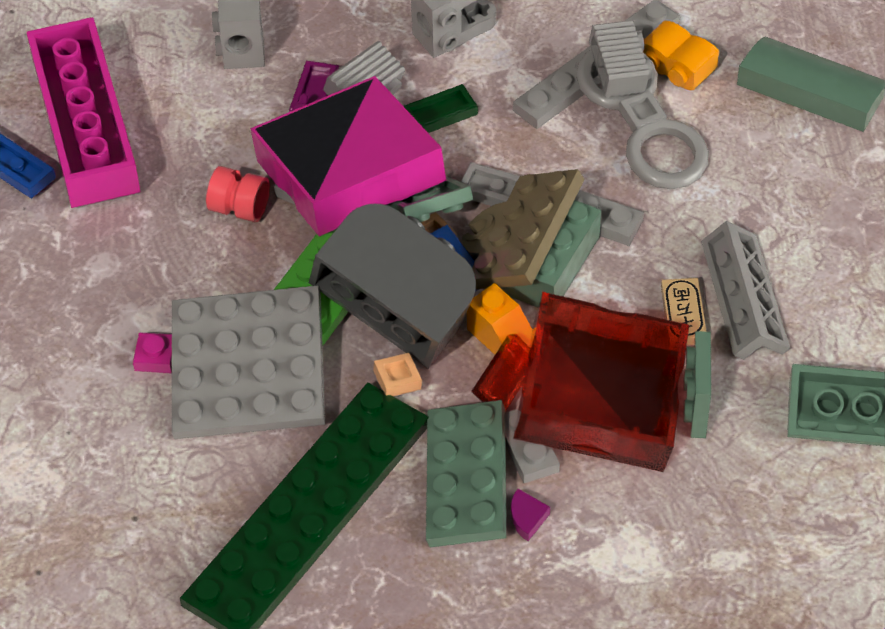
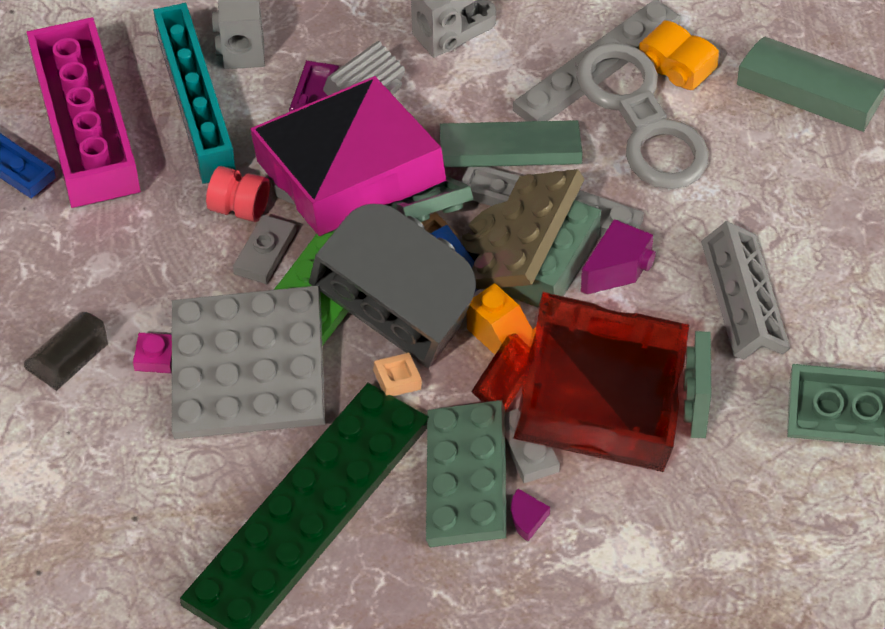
(68, 350): none -> clear smoke brick
(193, 90): none -> teal brick
(264, 249): none -> light grey plate
(443, 108): dark green tile -> none
(511, 143): none -> sand green tile
(618, 258): none -> magenta slope
(619, 58): light grey brick -> none
(684, 304): tan tile -> none

